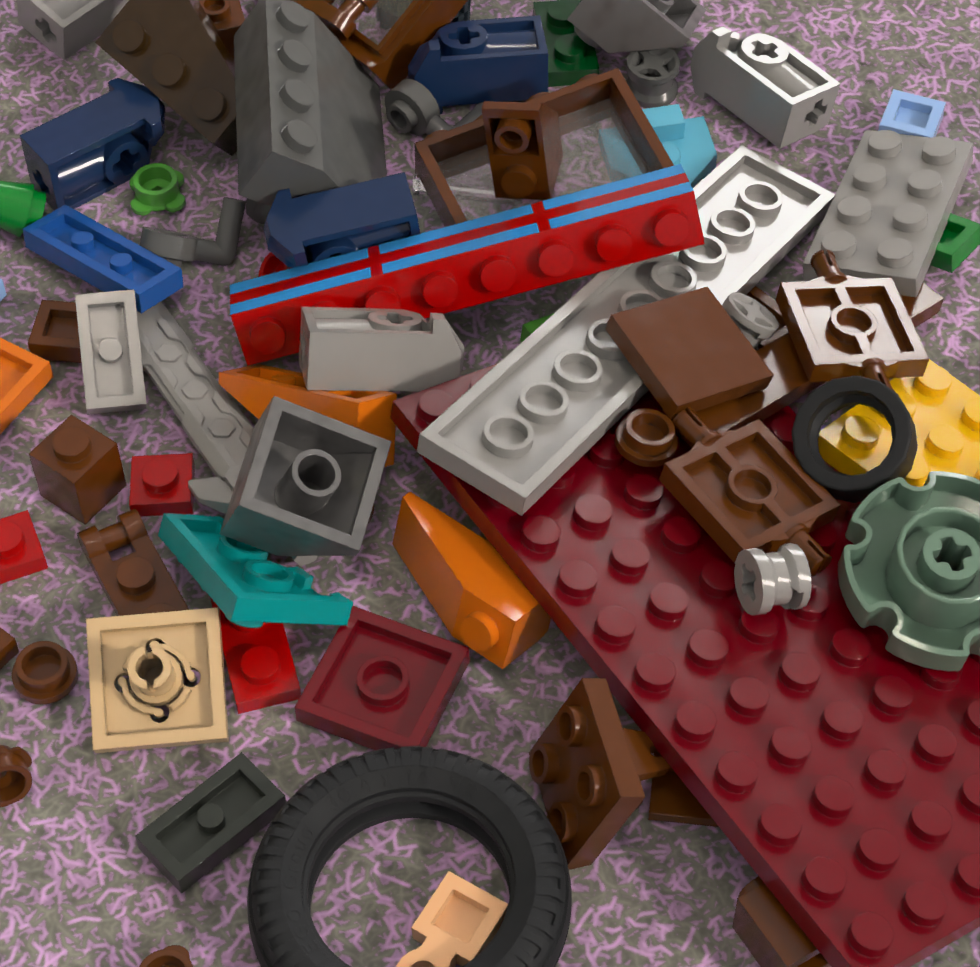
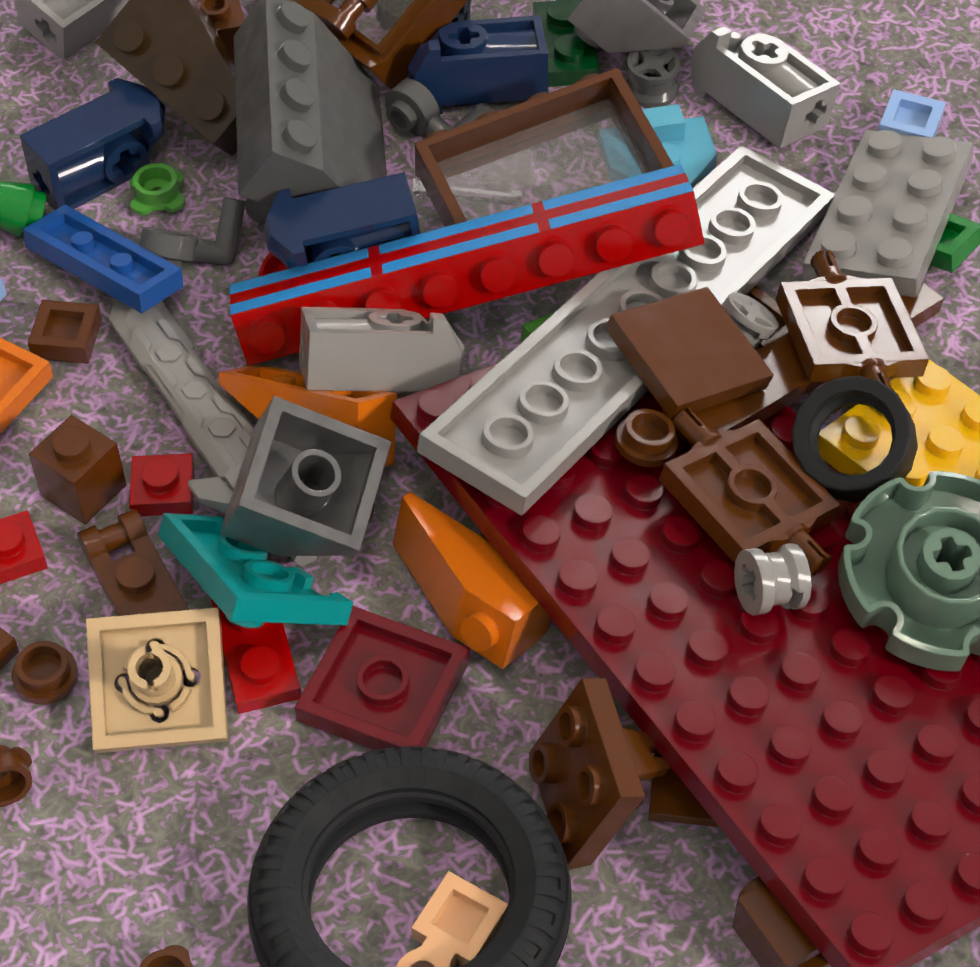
(110, 352): light grey plate -> none
(211, 822): pearl dark grey plate -> none
(522, 149): reddish brown slope -> none

